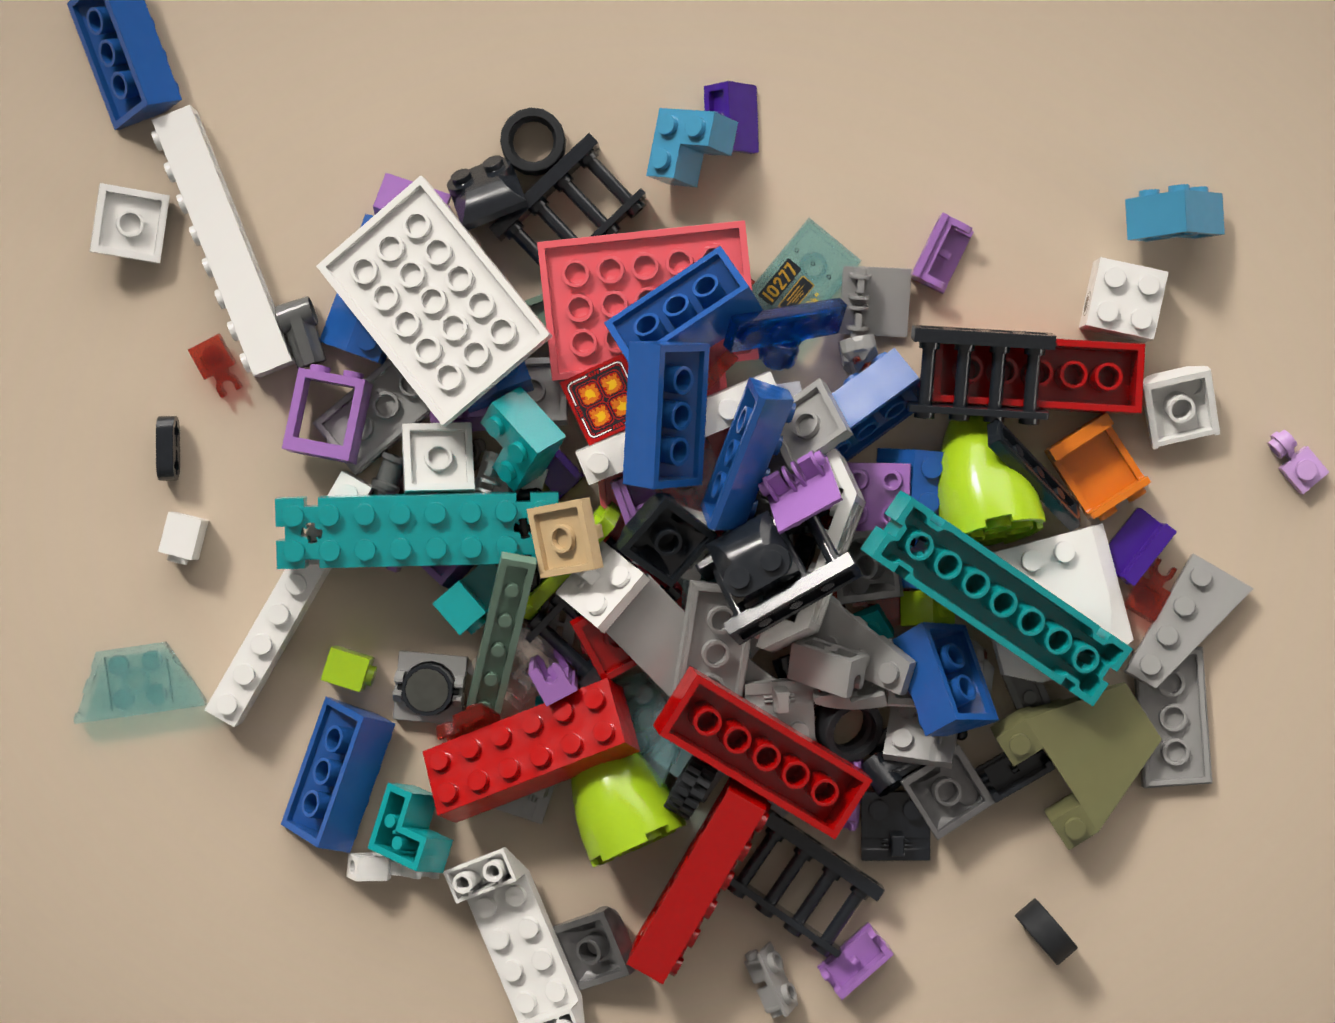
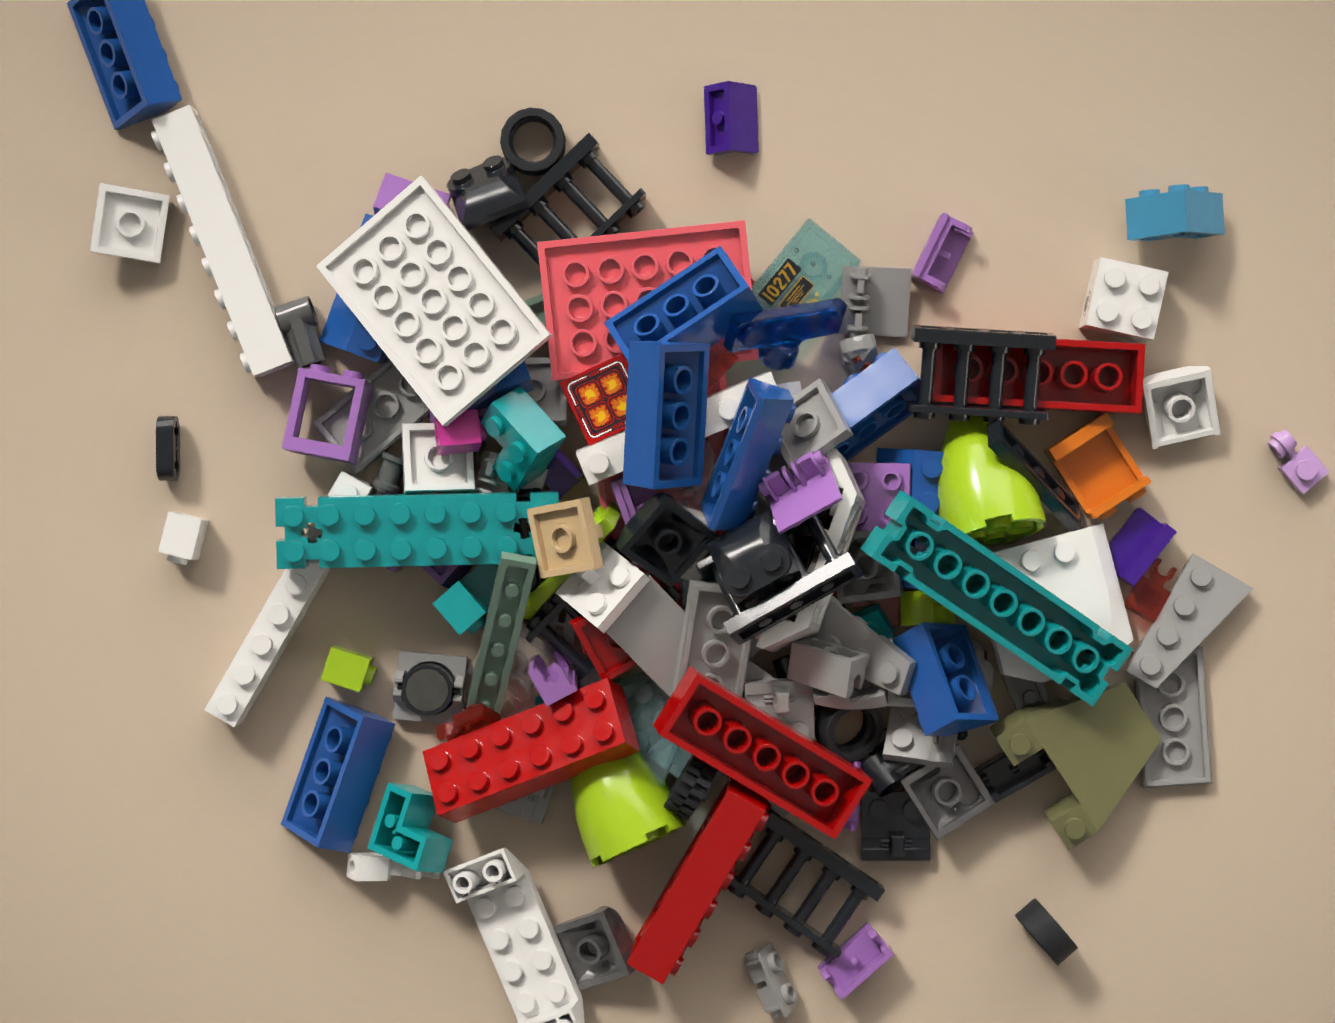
(137, 683): clear light blue wing -> none
(214, 359): clear red plate -> none
(461, 435): none -> dark pink brick
(682, 141): dark azure brick -> none

